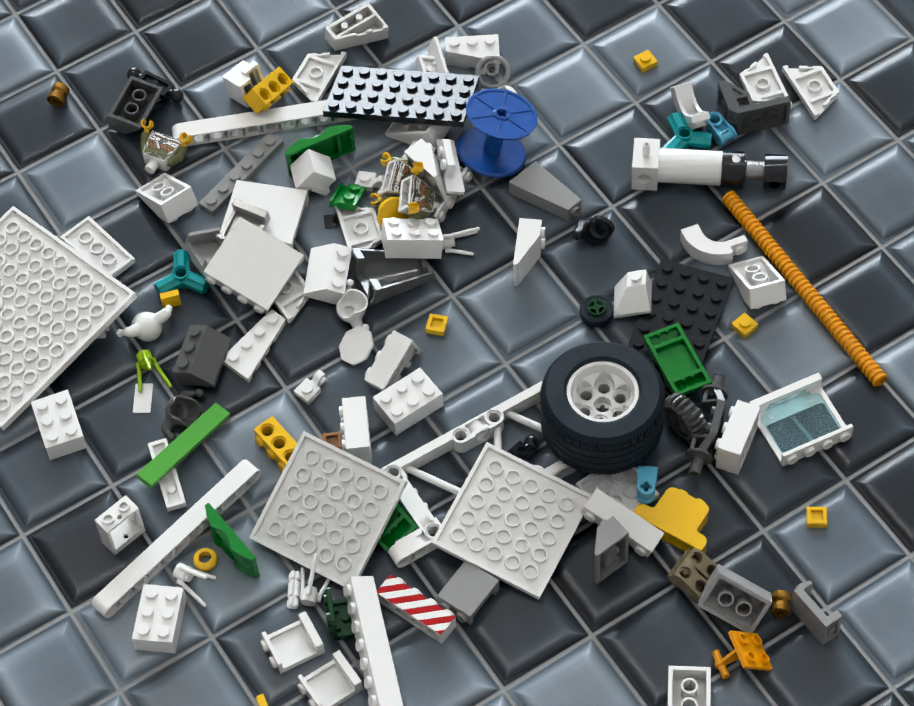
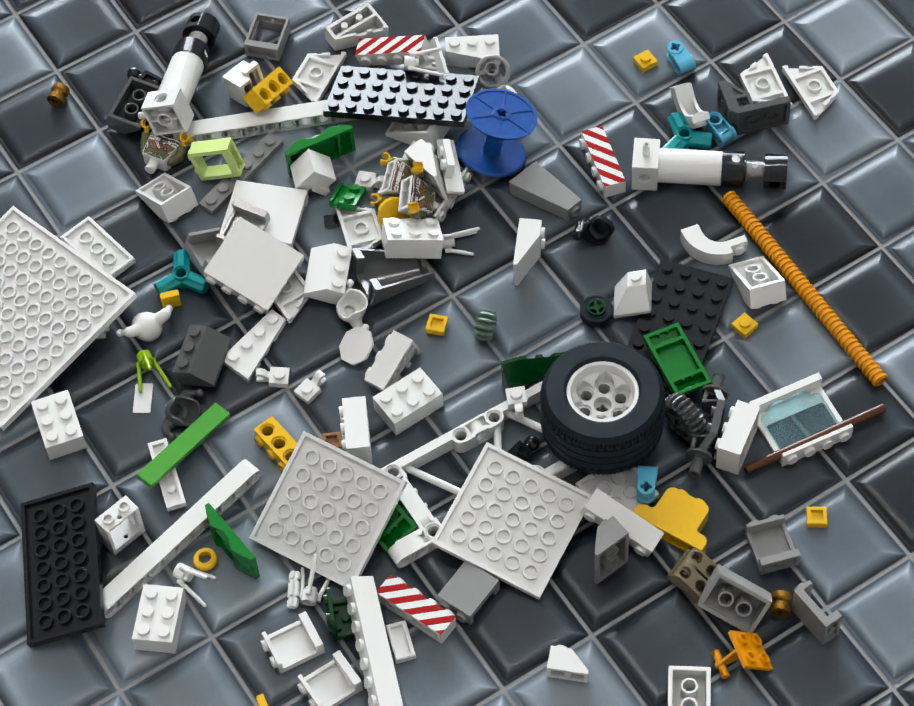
(62, 565): none -> black plate
(169, 107): none -> white piece
(212, 147): none -> yellowish green window
(263, 49): none -> light grey window
(276, 376): none -> white plate
(390, 50): none -> white brick
(400, 642): none -> white tile
(412, 63): none -> white plant
(485, 325): none -> sand green gear
(517, 399): none -> white plate
(524, 371): none -> dark green wedge
(566, 665): none -> white slope
(603, 161): none -> white brick
(680, 58): none -> medium azure piece
(771, 544): none -> light grey panel
(776, 455): none -> reddish brown piece

